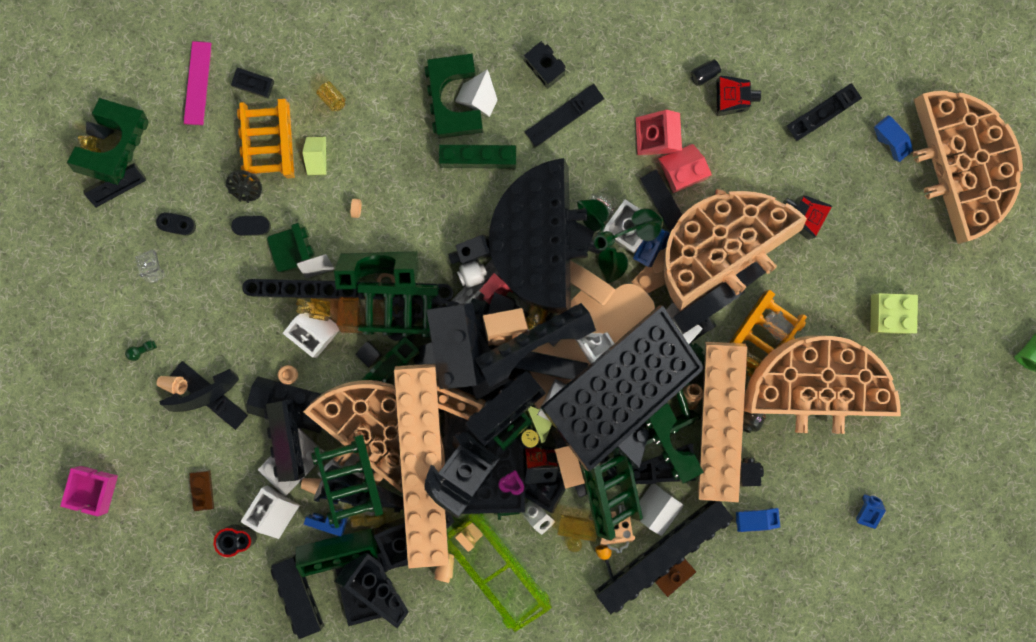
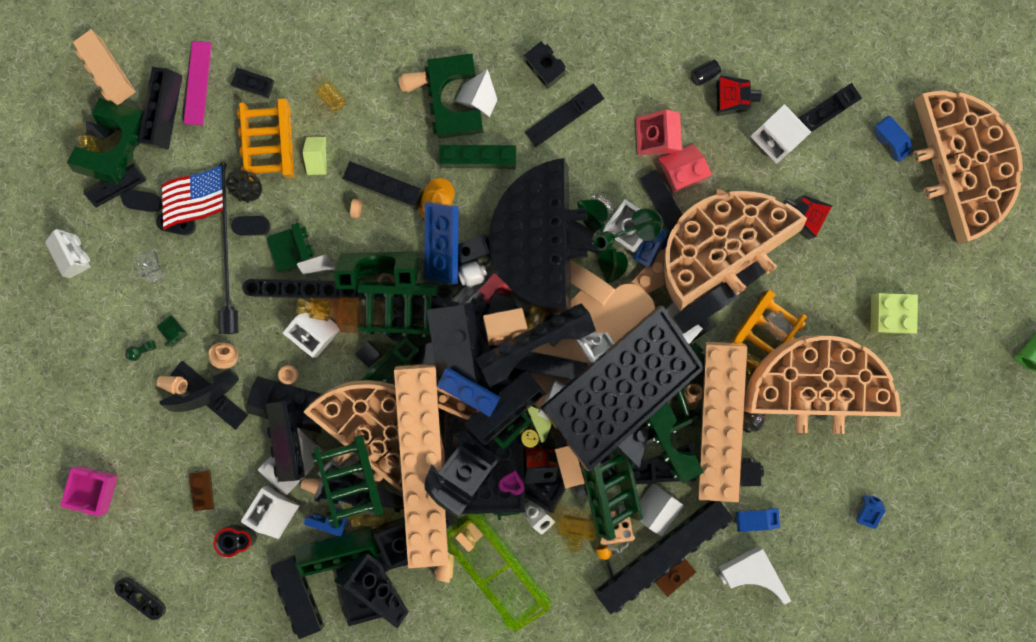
(67, 253): none -> white slope
(104, 67): none -> light nougat brick
(141, 201): none -> black tile
(148, 612): none -> black beam
(160, 108): none -> black brick
(171, 331): none -> dark green bracket
(195, 199): none -> flag
(223, 355): none -> light nougat plate
(383, 185): none -> black brick
(411, 81): none -> light nougat cone
(436, 191): none -> light orange piece
(441, 243): none -> blue plate
(468, 392): none -> blue plate
(753, 568): none -> white arch
(780, 134): none -> white slope

